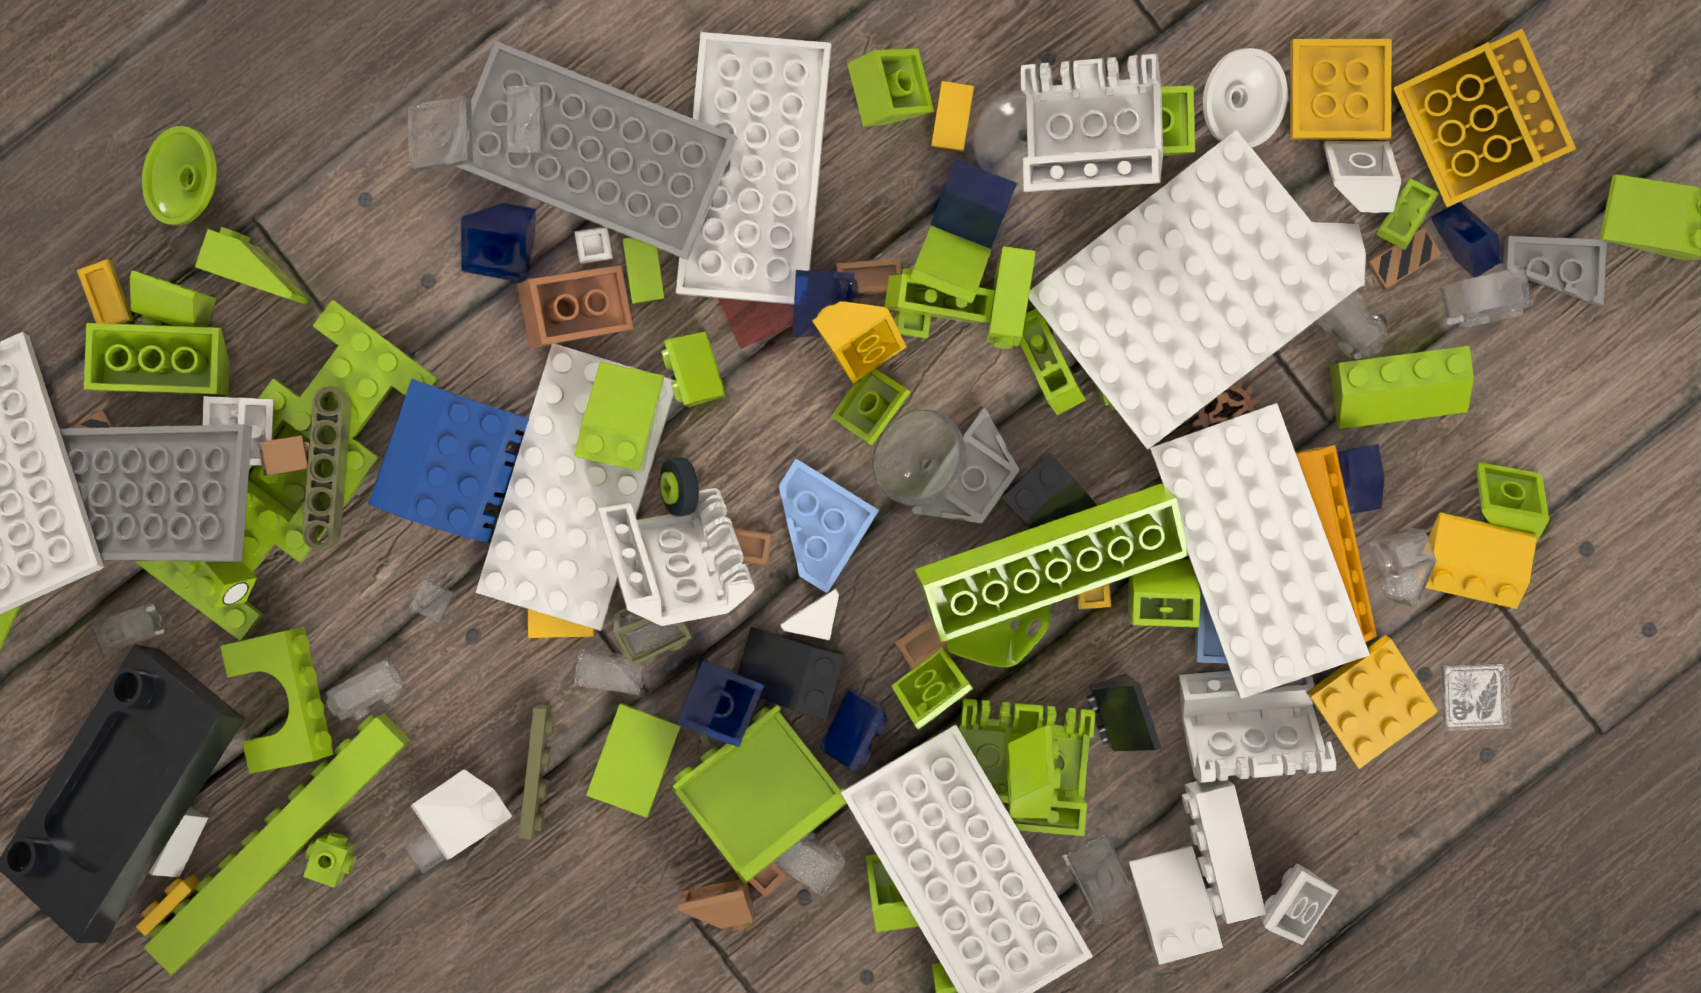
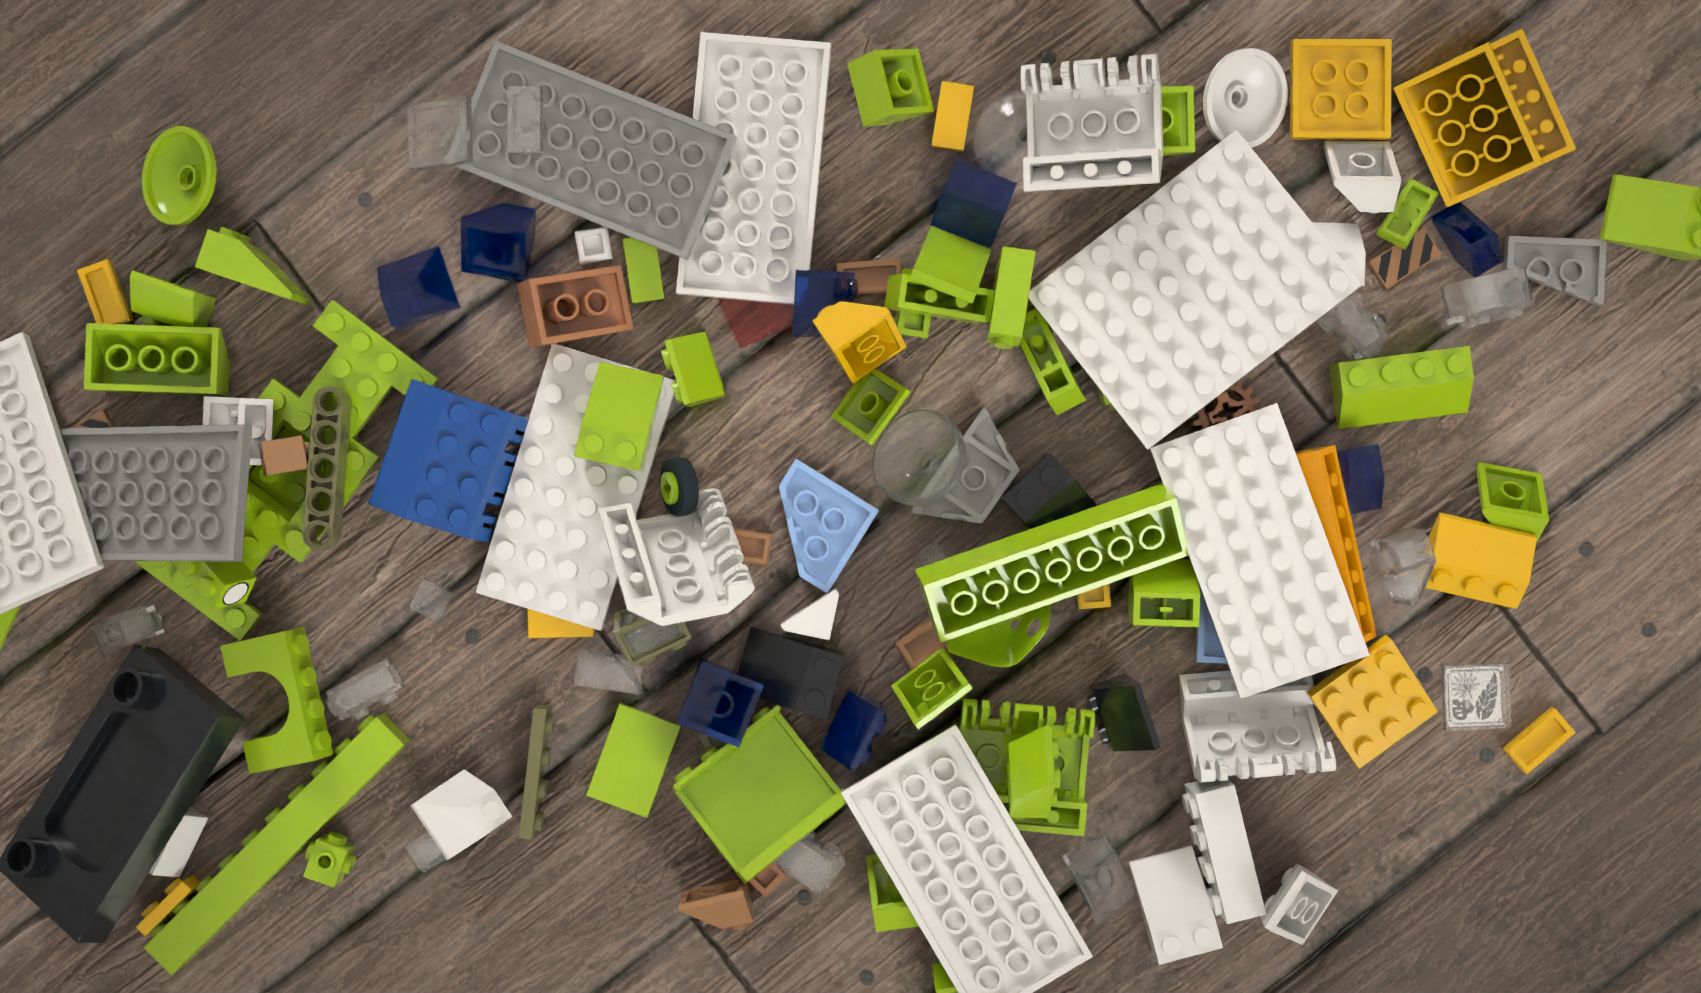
(417, 288): none -> clear blue slope
(1538, 740): none -> yellow tile

